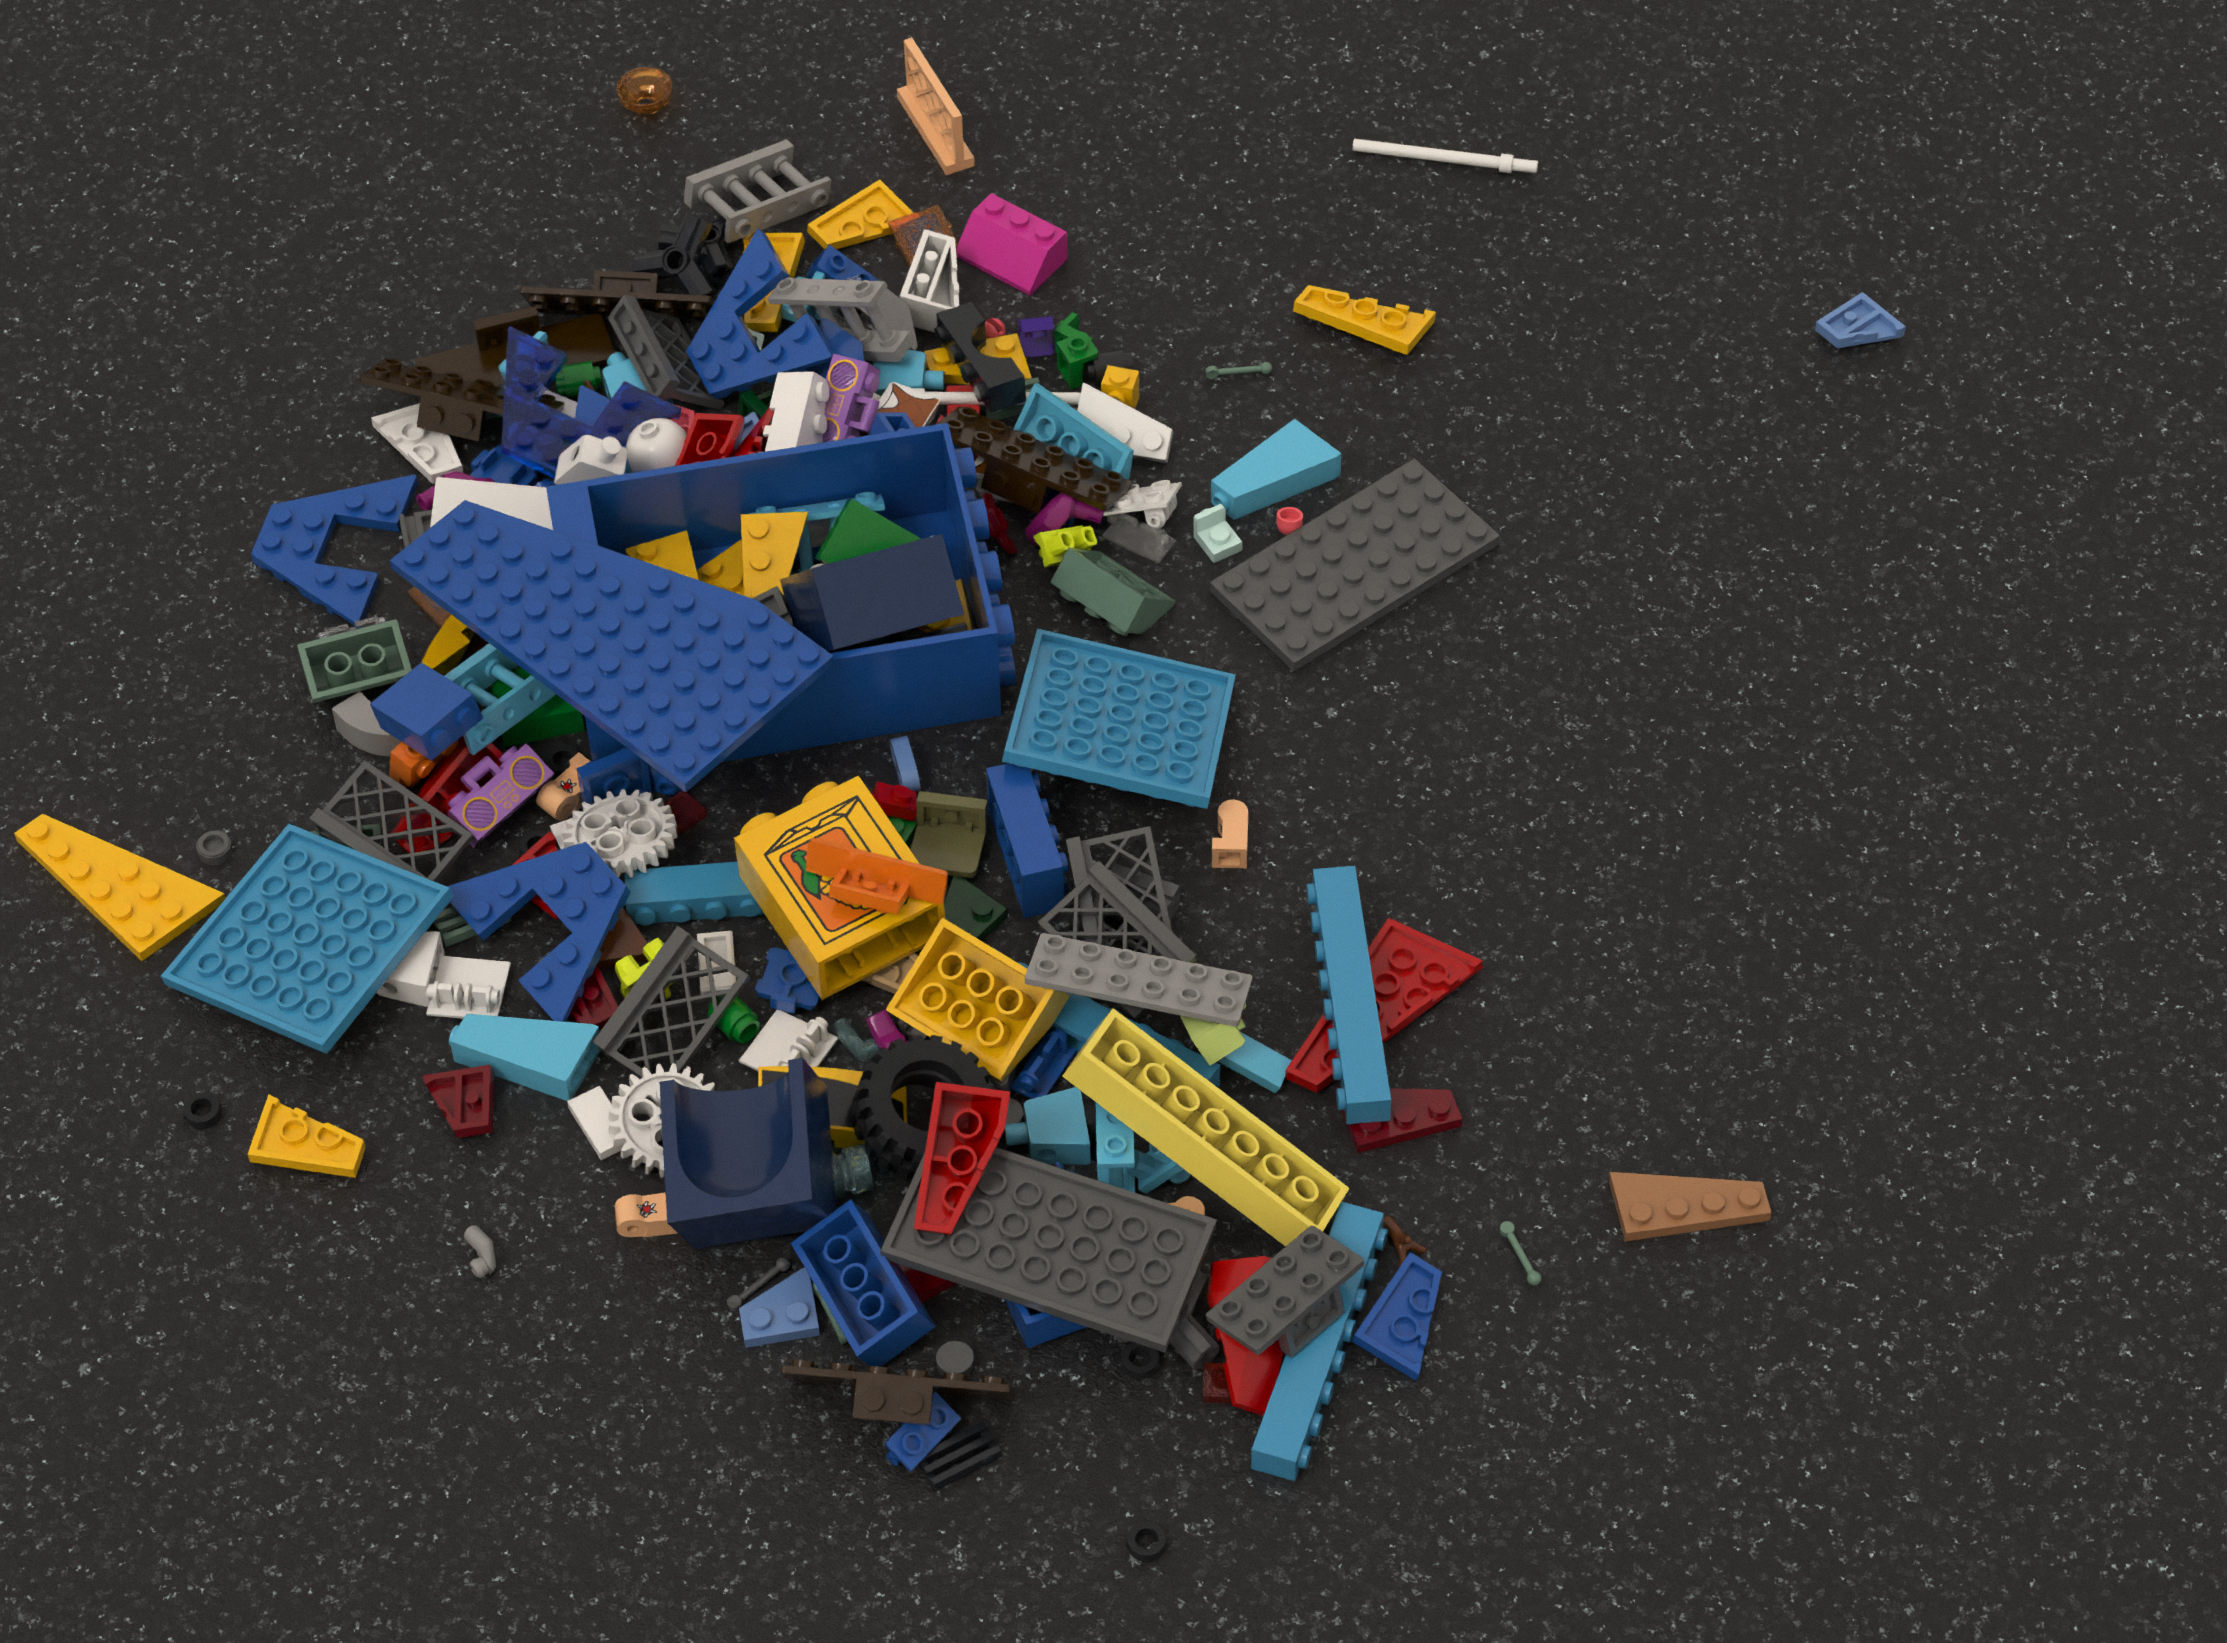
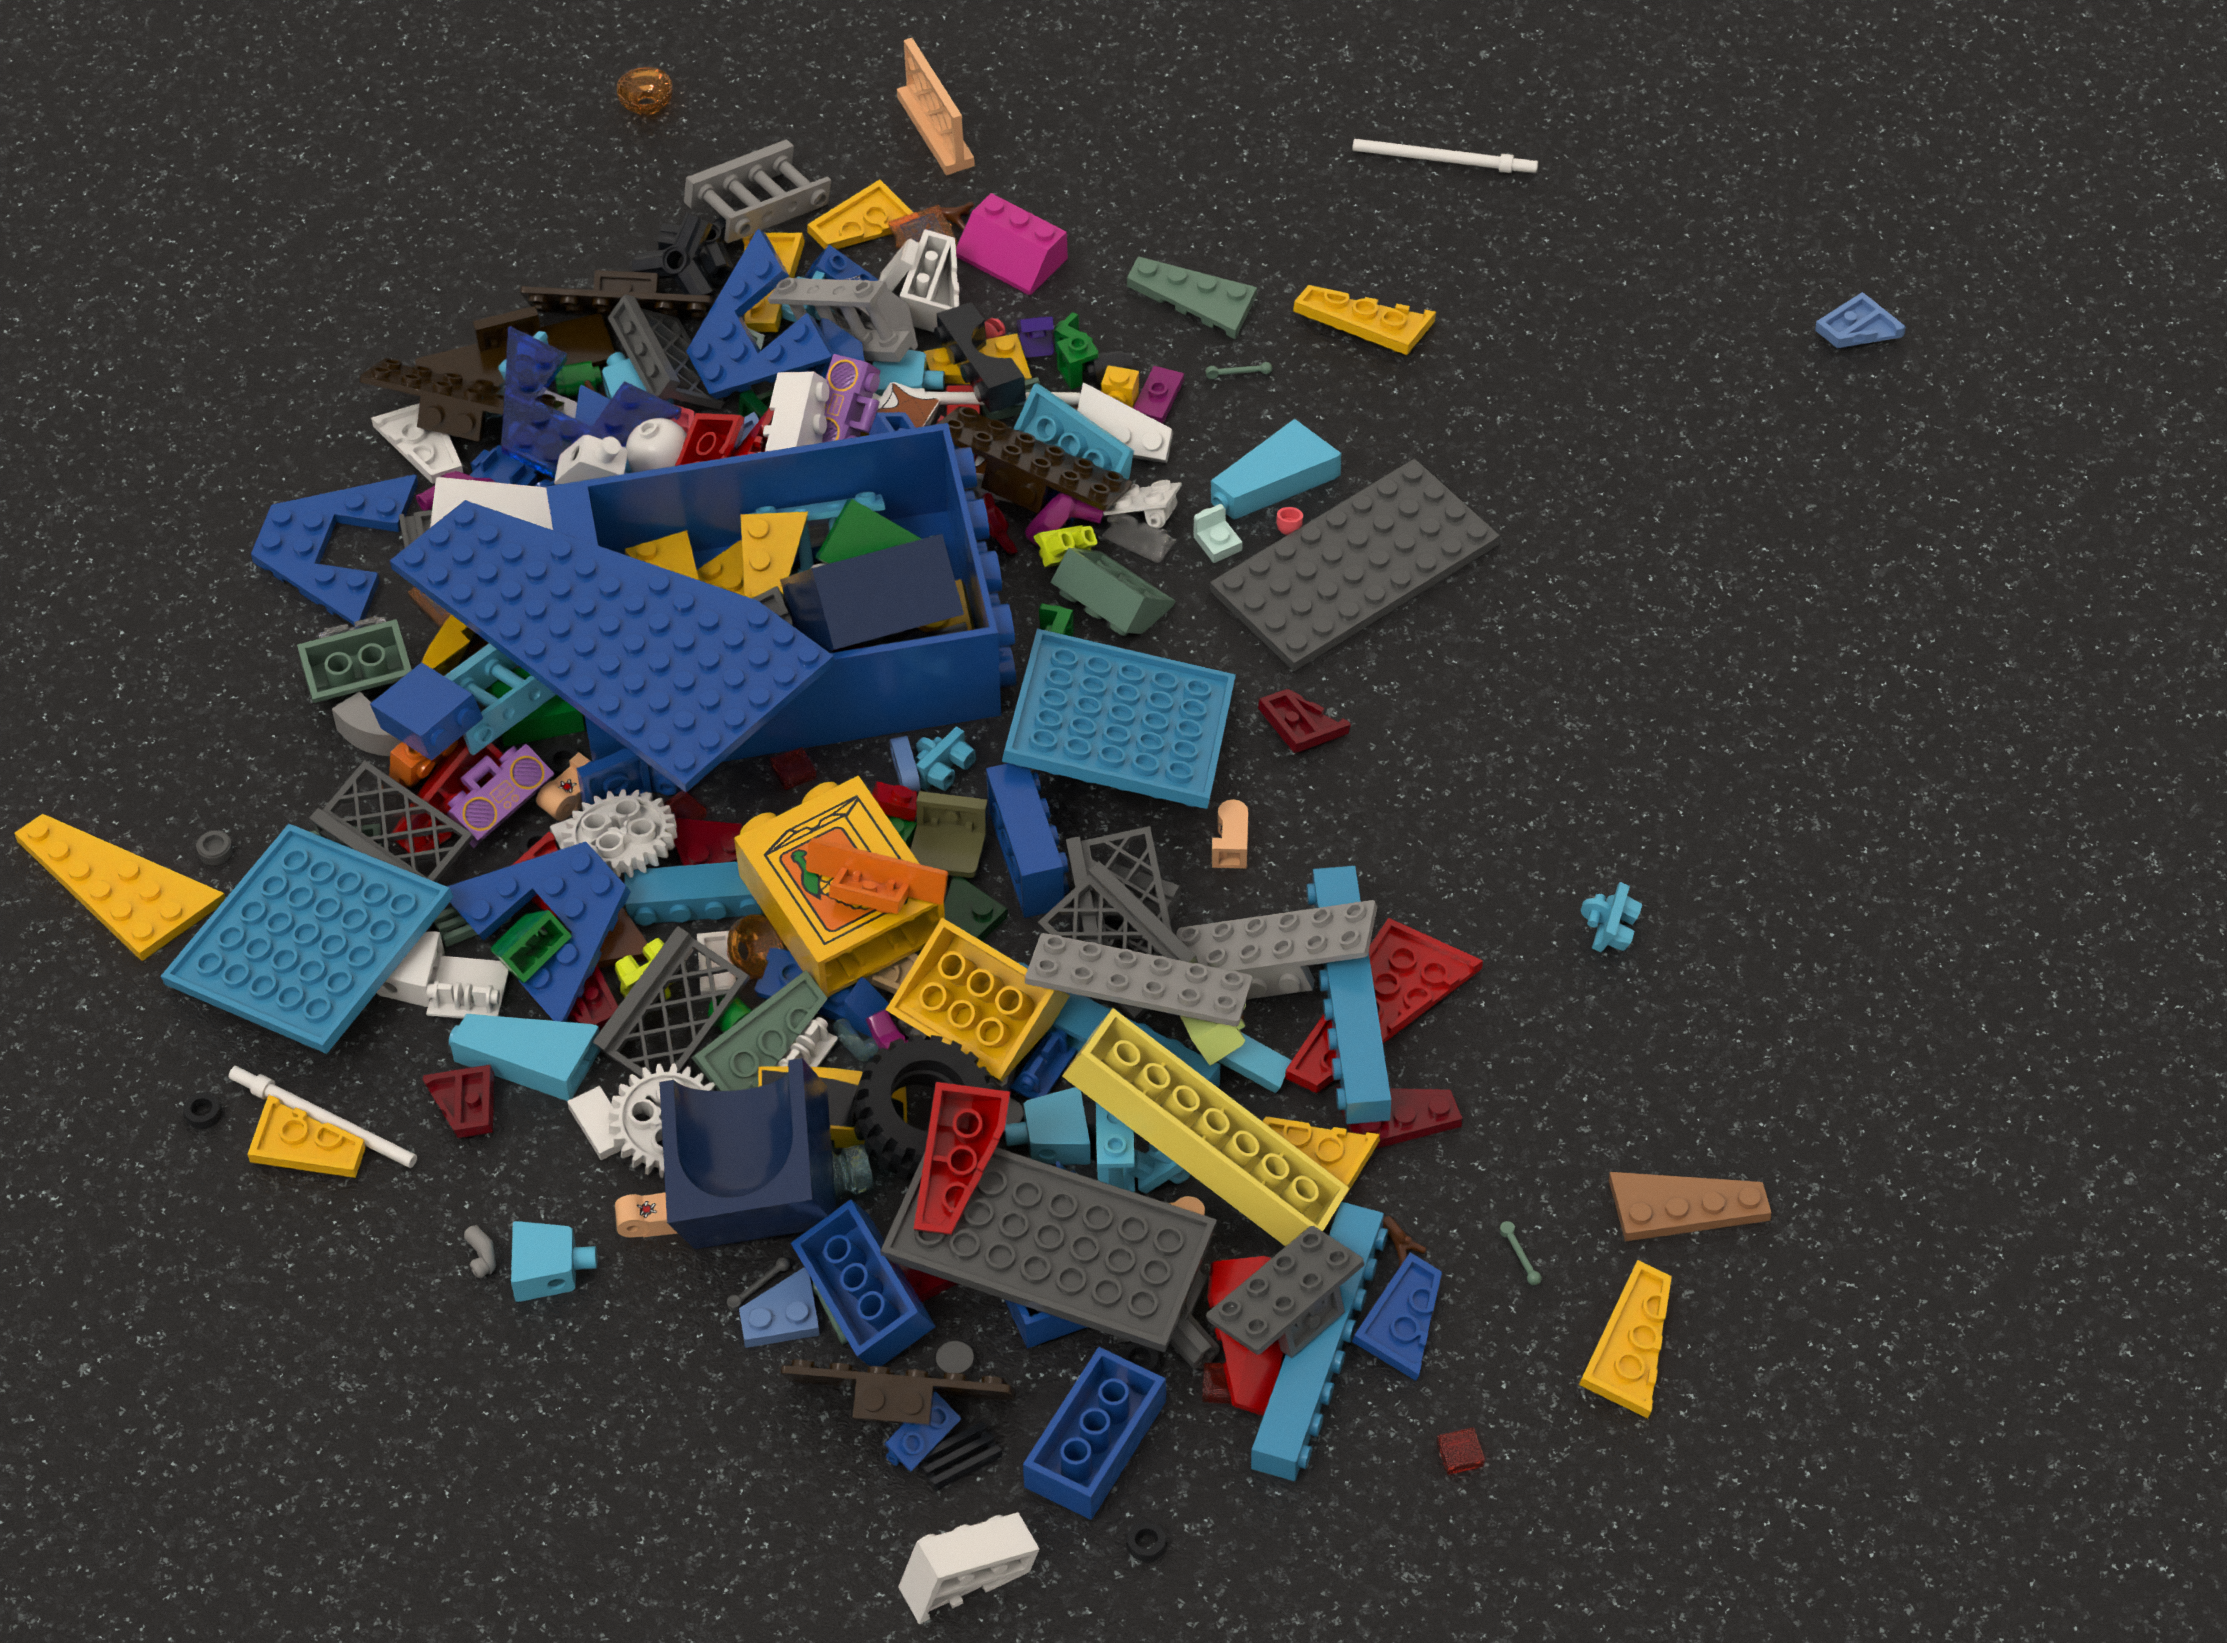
(262, 1086): none -> white bar
(527, 946): none -> green torso
(546, 1260): none -> medium azure torso
(705, 841): none -> dark red wing
(758, 937): none -> clear orange piece
(761, 1036): none -> sand green wing
(793, 768): none -> clear red tile
(855, 1005): none -> blue slope
(899, 264): none -> white tile
(939, 755): none -> medium azure hips
(954, 214): none -> reddish brown bar
(964, 1560): none -> white wedge
(1056, 619): none -> green bracket
(1094, 1433): none -> blue brick
(1159, 393): none -> magenta plate
(1203, 295): none -> sand green wing
(1283, 944): none -> light grey bracket
(1300, 721): none -> dark red wing
(1335, 1150): none -> yellow wing
(1460, 1451): none -> clear red tile
(1608, 915): none -> medium azure hips
(1629, 1348): none -> yellow wing

